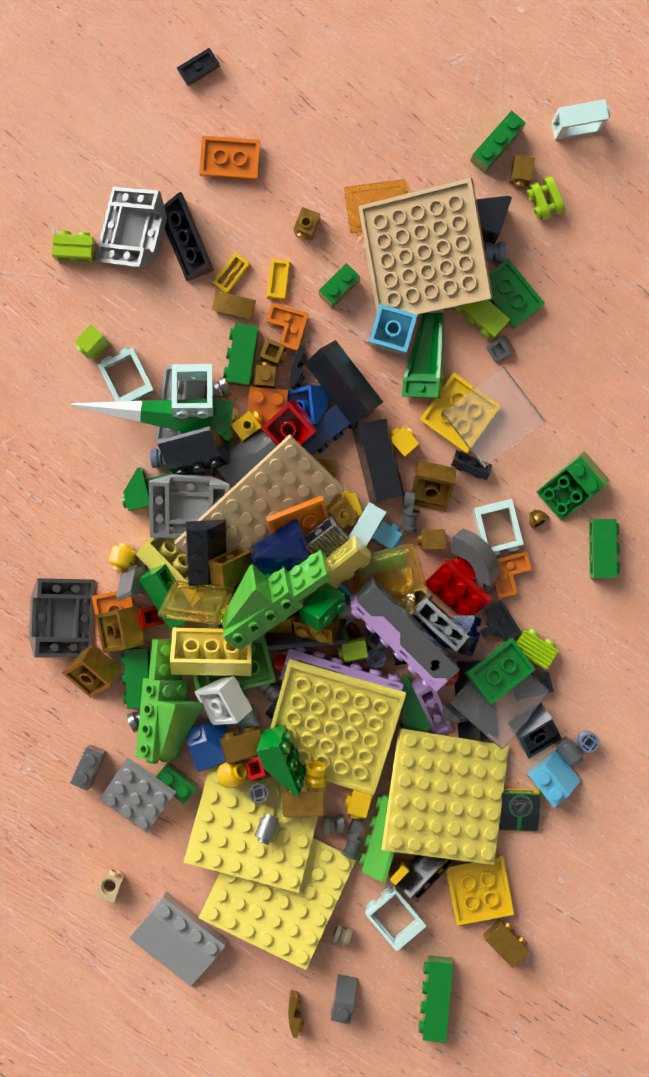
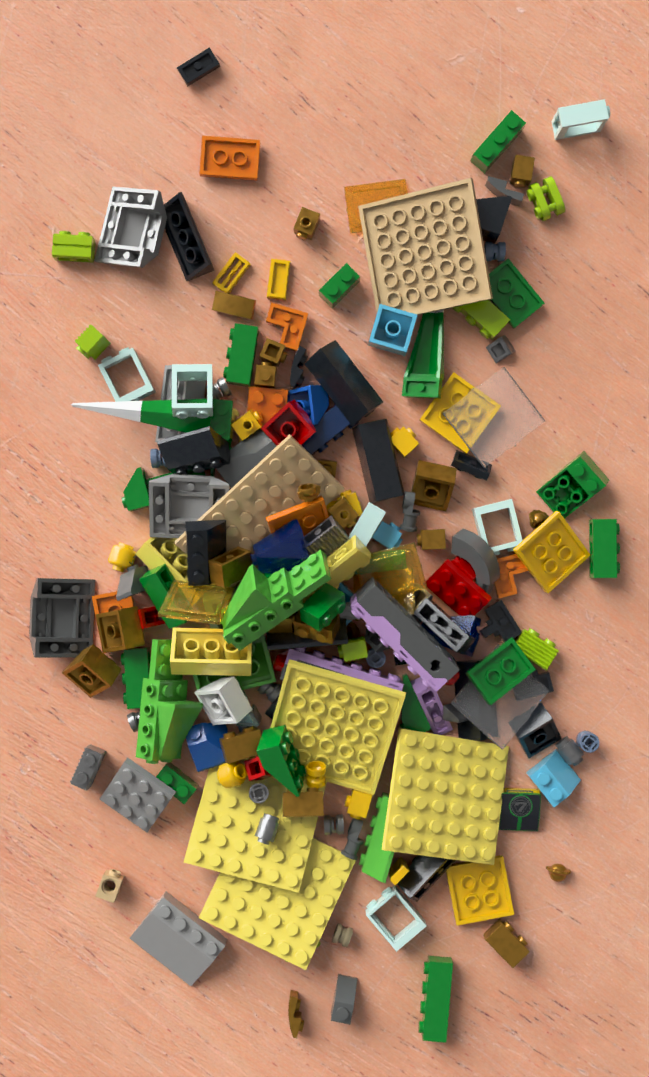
(308, 492): none -> pearl gold piece
(498, 187): none -> dark grey slope
(551, 552): none -> yellow plate
(558, 872): none -> pearl gold piece

